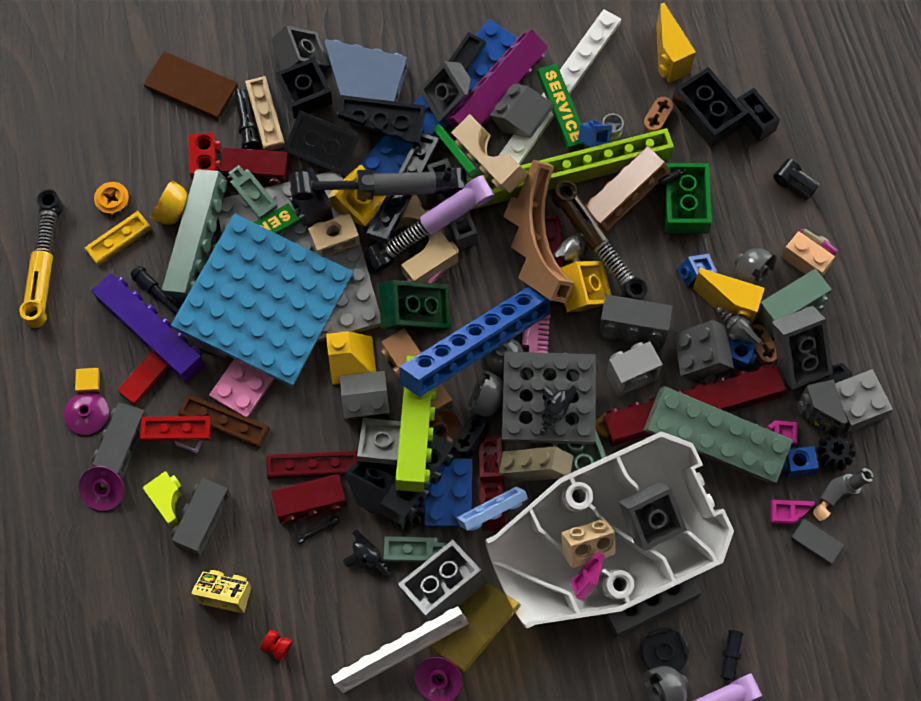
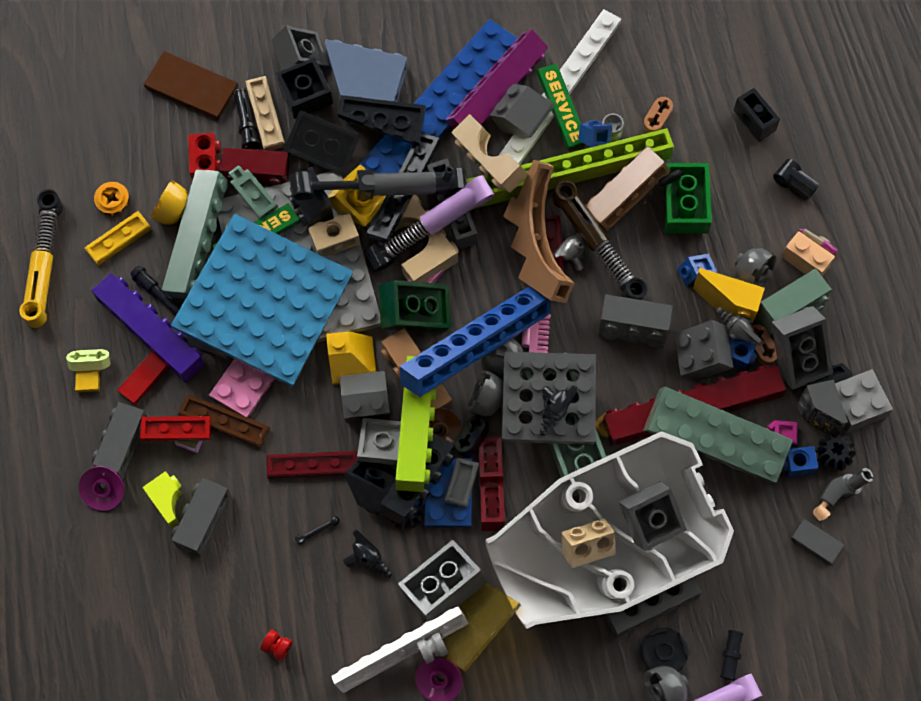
(88, 360): none -> yellowish green beam
(90, 422): magenta dish -> none
(222, 592): light yellow slope -> none
(309, 499): dark red brick -> none
(410, 549): sand green hinge -> none
(432, 648): none -> light grey wheel
(446, 89): dark grey slope -> none
(456, 151): green tile -> none
(461, 482): none -> dark grey tile
(468, 51): black tile -> none
(492, 509): light blue plate -> none
(535, 464): dark tan brick -> none
(588, 577): dark pink tile -> none
(589, 286): yellow slope -> none
(633, 368): light grey brick -> none
(673, 47): yellow slope -> none
(709, 106): black brick -> none
(788, 511): dark pink tile -> none

